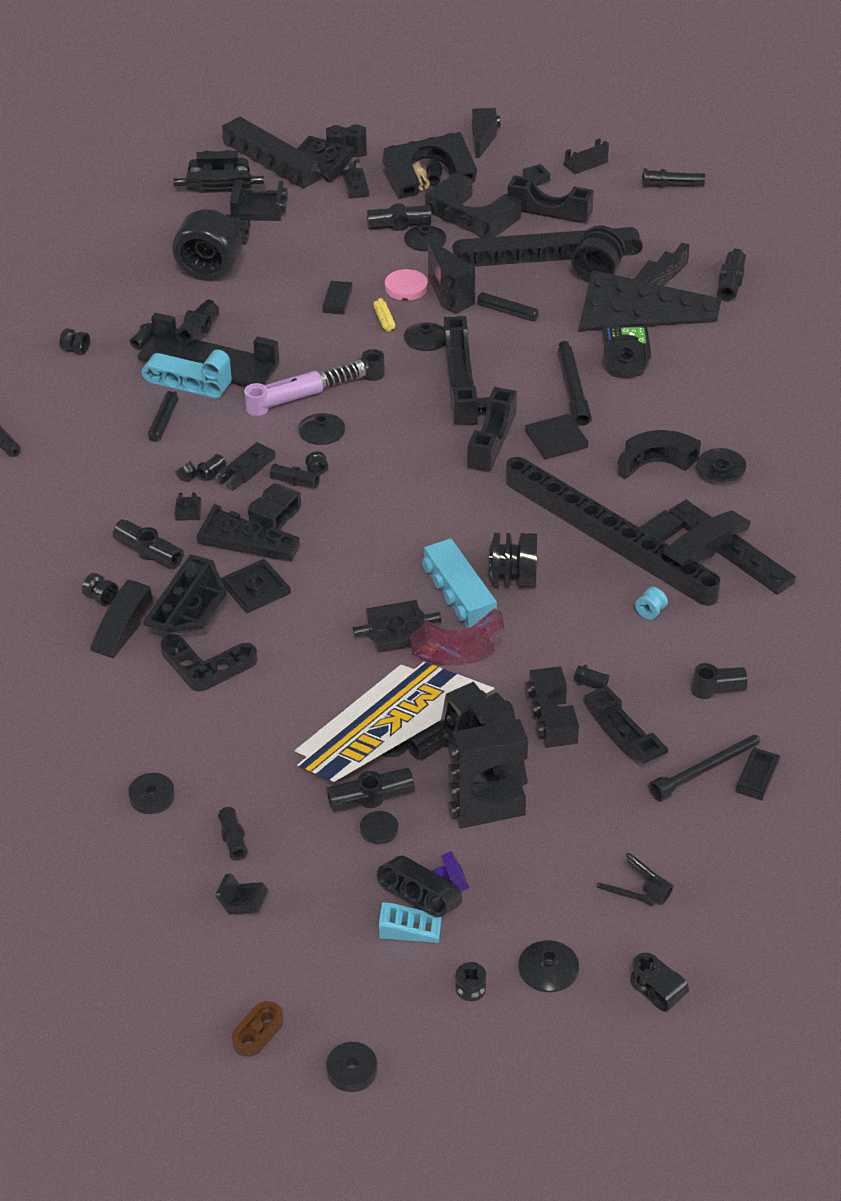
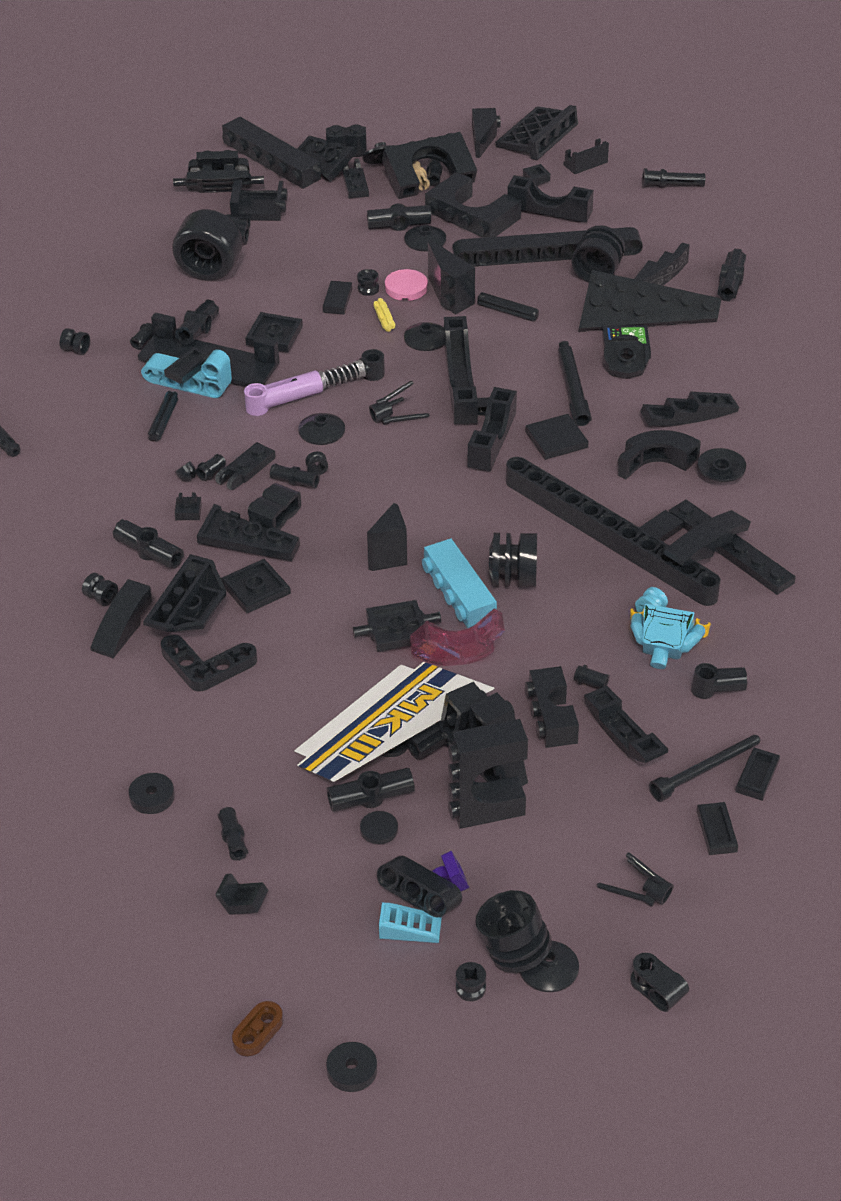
(186, 365): none -> black tile
(277, 328): none -> black plate
(368, 282): none -> black wheel
(375, 154): none -> black dish
(383, 409): none -> black plant
(387, 541): none -> black slope
(513, 931): none -> black wheel
(539, 131): none -> black fence
(666, 632): none -> medium azure torso
(694, 409): none -> black slope
(717, 828): none -> black tile

